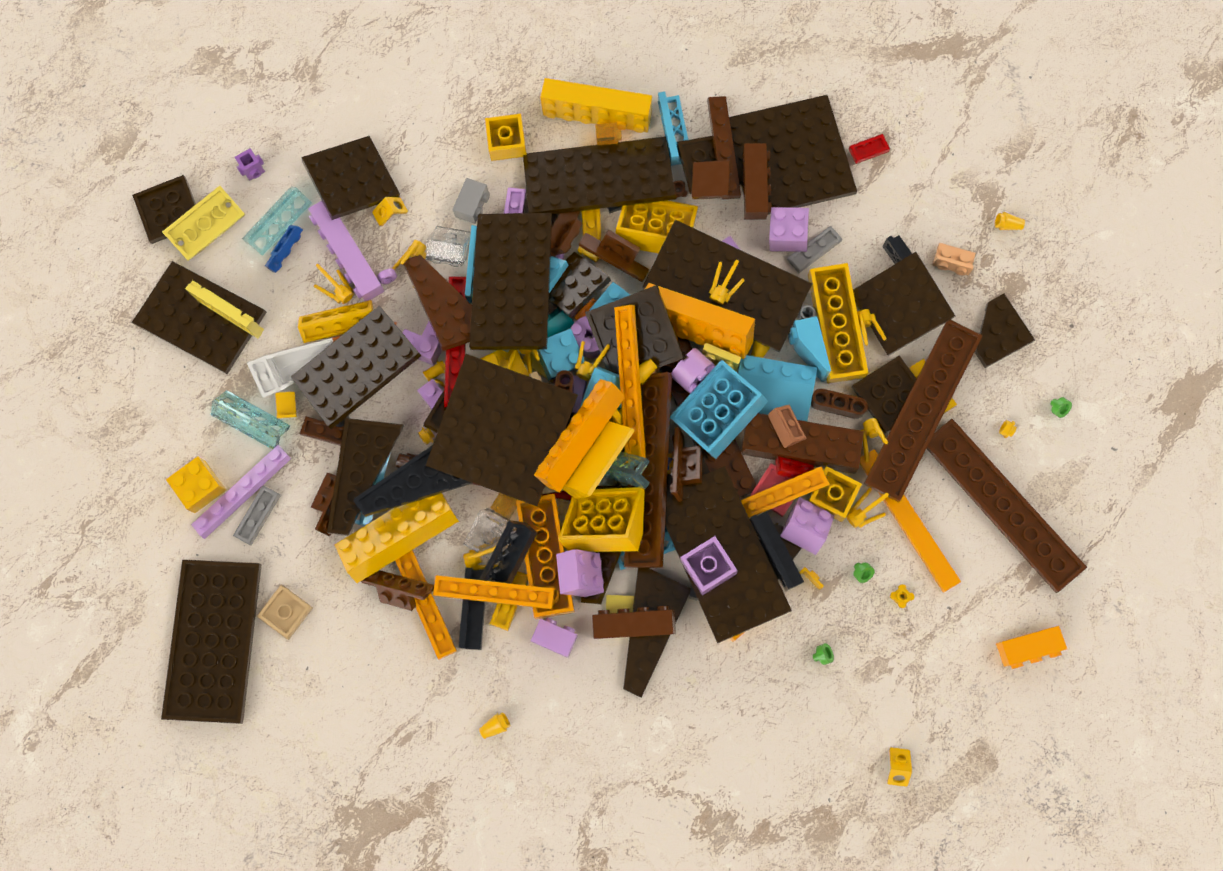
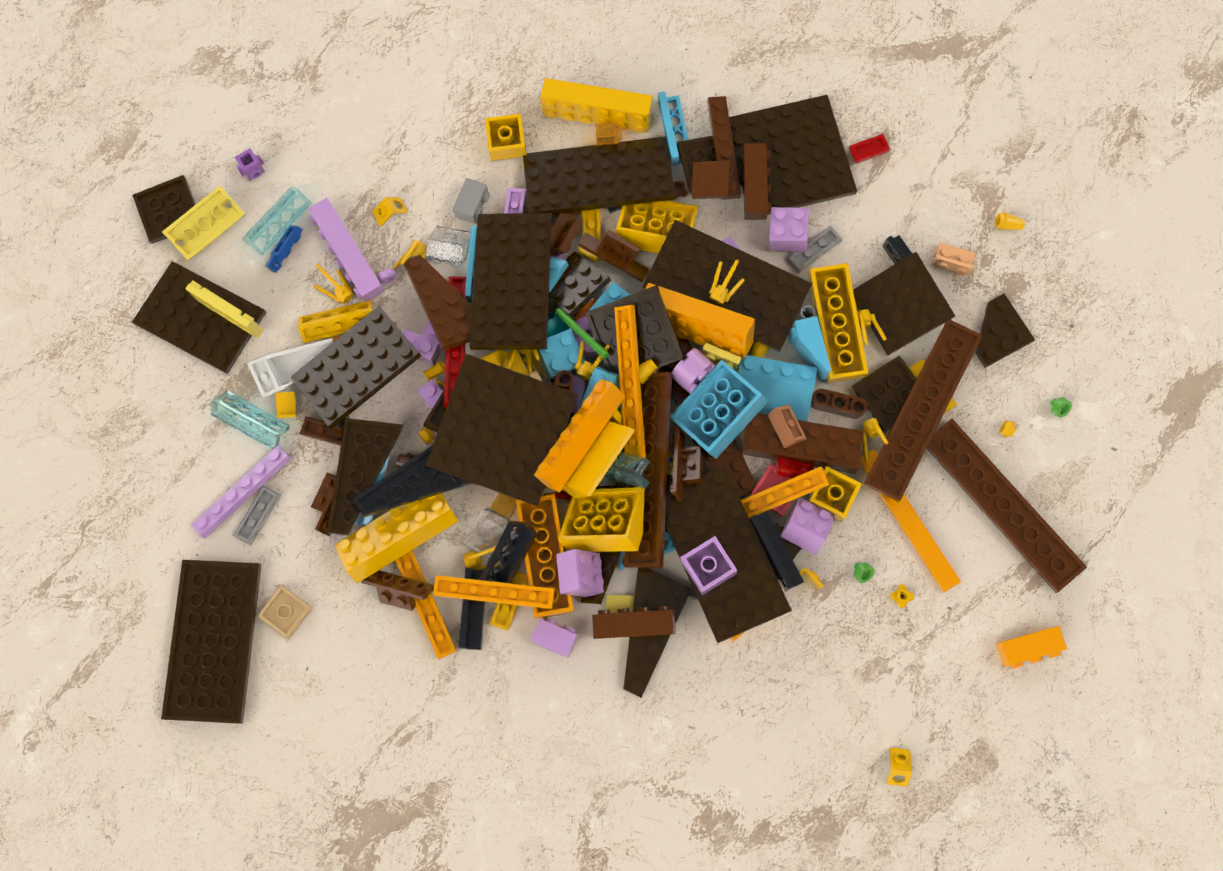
(196, 484): yellow brick -> none
(350, 177): dark brown plate -> none
(496, 725): yellow cone -> none
(580, 332): none -> bright green bar
(824, 654): bright green tile -> none
(857, 517): yellow plant -> none

